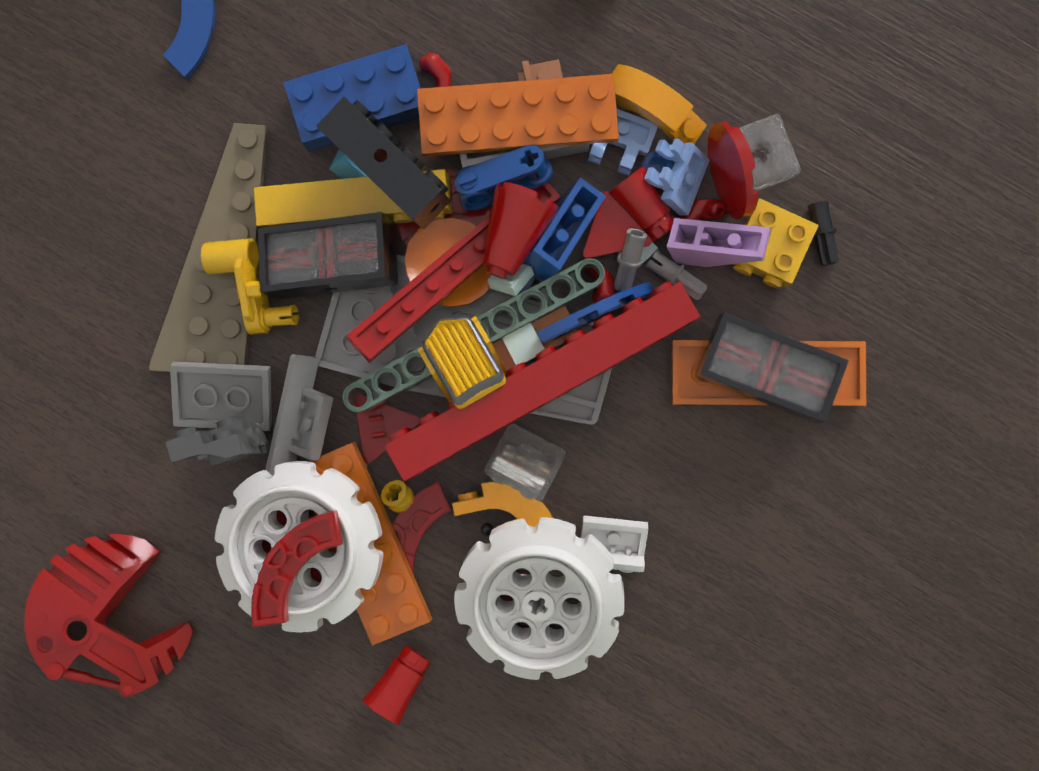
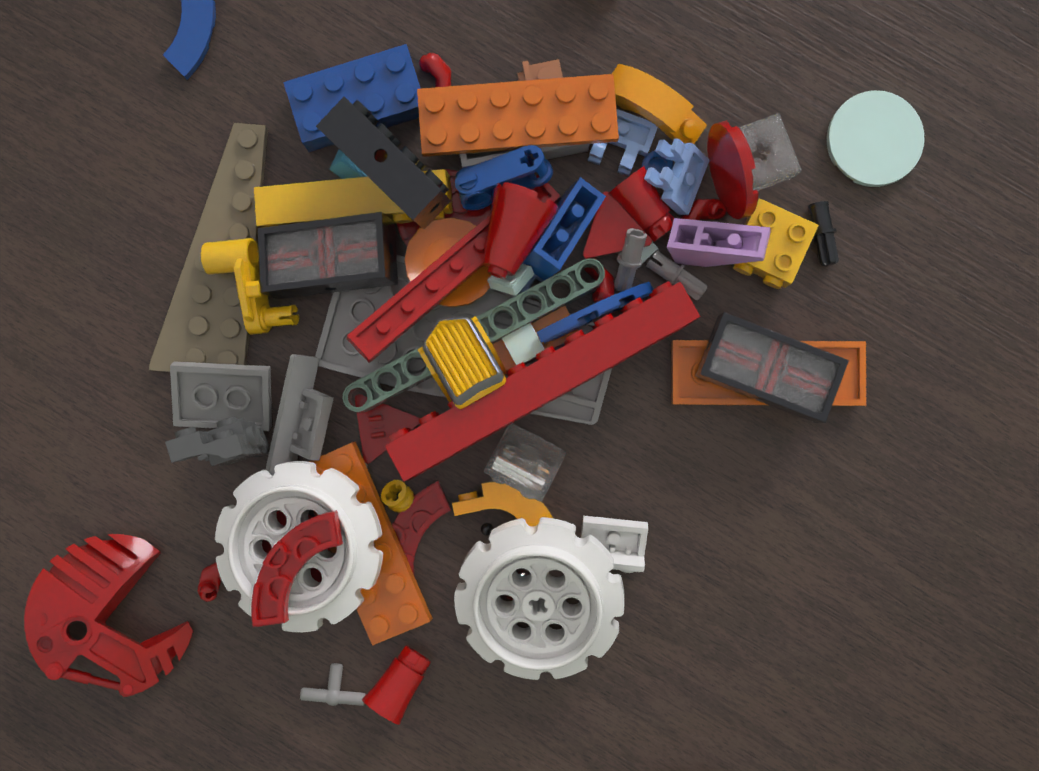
(209, 583): none -> red arm
(332, 694): none -> light grey piece
(875, 138): none -> light aqua tile

